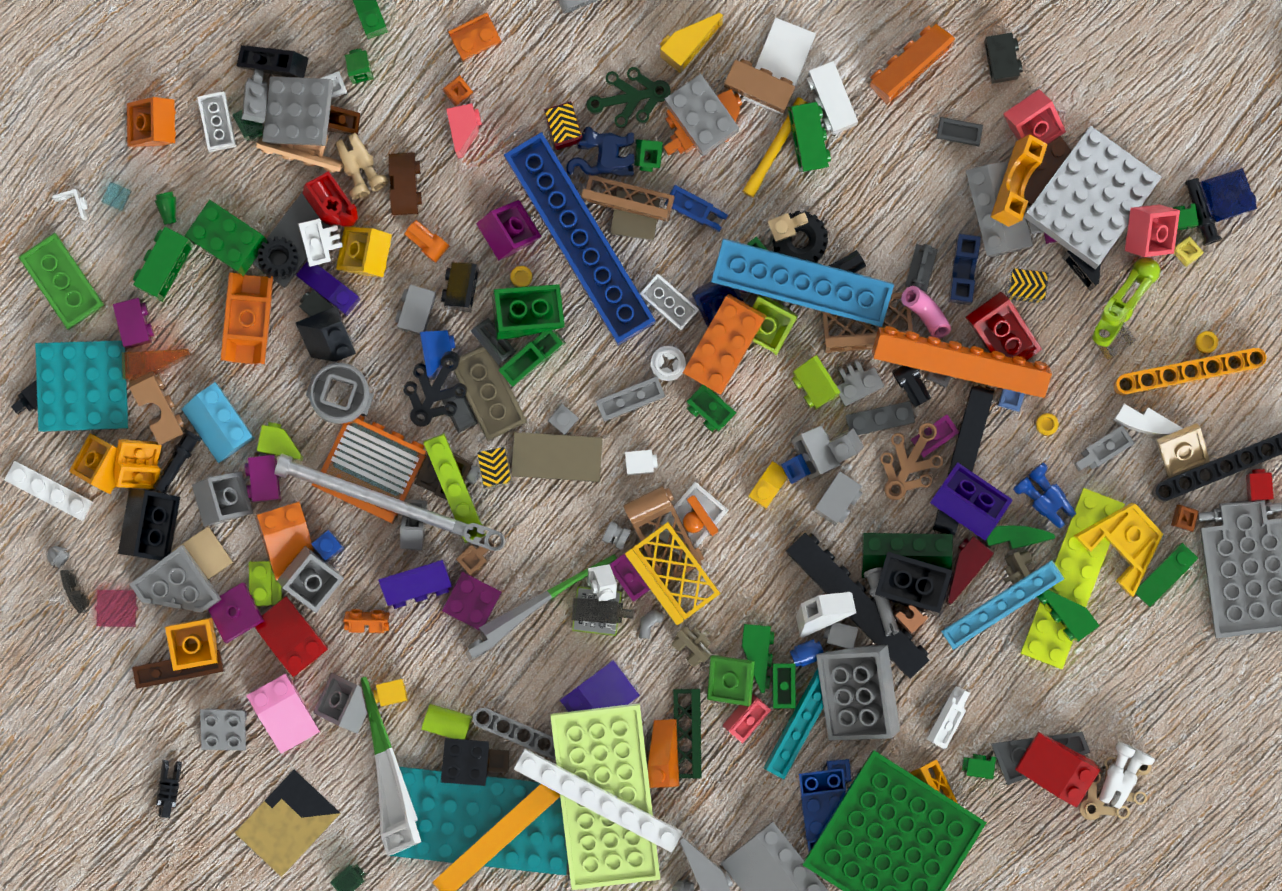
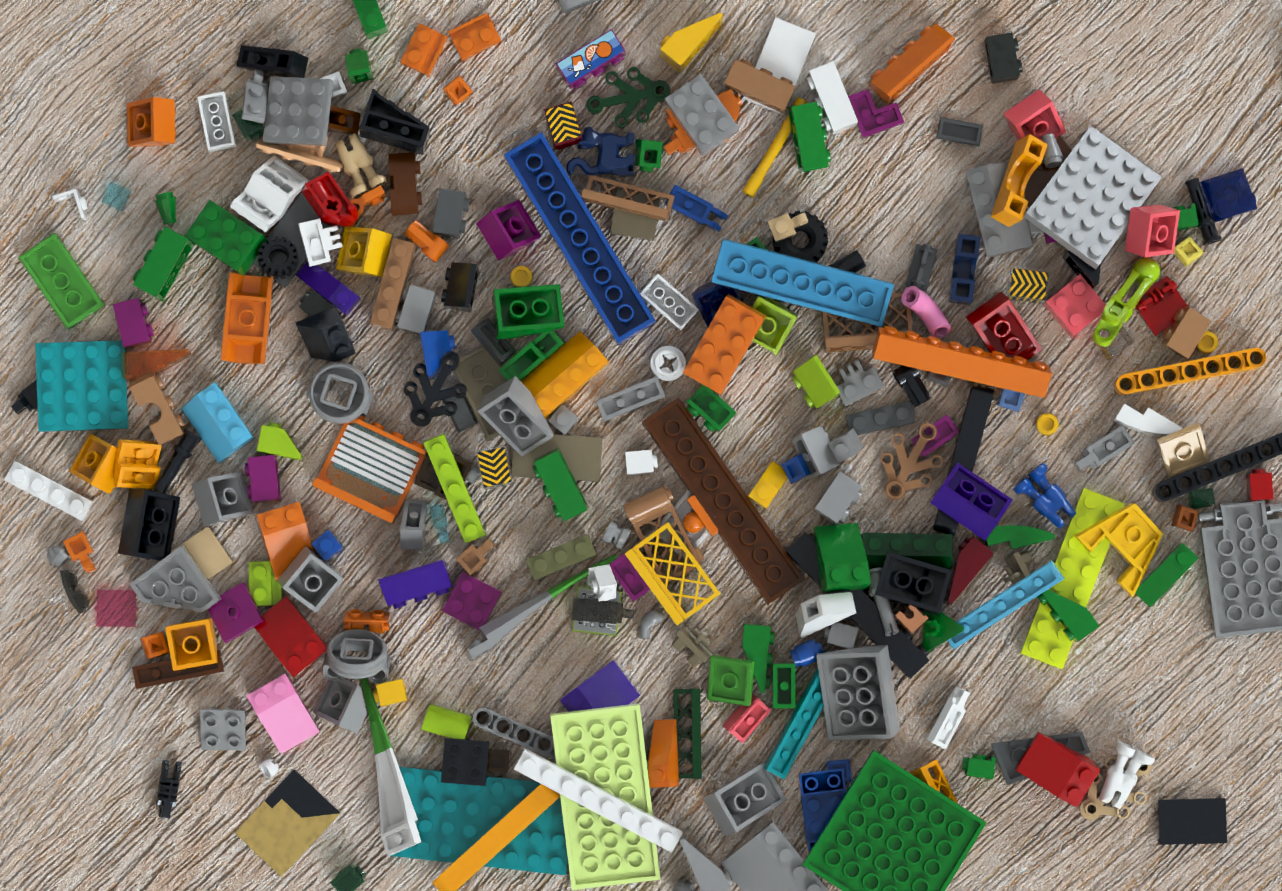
(79, 549): none -> orange plate
(154, 645): none -> orange tile
(268, 768): none -> white hinge
(269, 193): none -> white bracket
(286, 466): flat silver piece -> none
(339, 665): none -> light grey piece
(372, 198): none -> orange plate
(393, 126): none -> black wedge
(393, 284): none -> medium nougat brick
(424, 50): none -> orange plate
(440, 522): none -> clear light blue bar
(450, 213): none -> dark grey brick
(464, 127): coral slope -> none
(516, 416): none -> light grey slope
(560, 484): none -> green brick
(561, 557): none -> olive arch
(564, 373): none -> light orange slope
(591, 60): none -> brick
(723, 500): none -> reddish brown plate
(744, 799): none -> light grey slope
(841, 558): none -> green slope
(871, 119): none -> magenta plate
(939, 630): none -> green piece
(1053, 154): none -> light grey cone
(1075, 306): none -> coral brick
(1160, 305): none -> red hinge
(1185, 331): none -> medium nougat brick
(1192, 821): none -> black tile
(1201, 498): none -> clear green slope

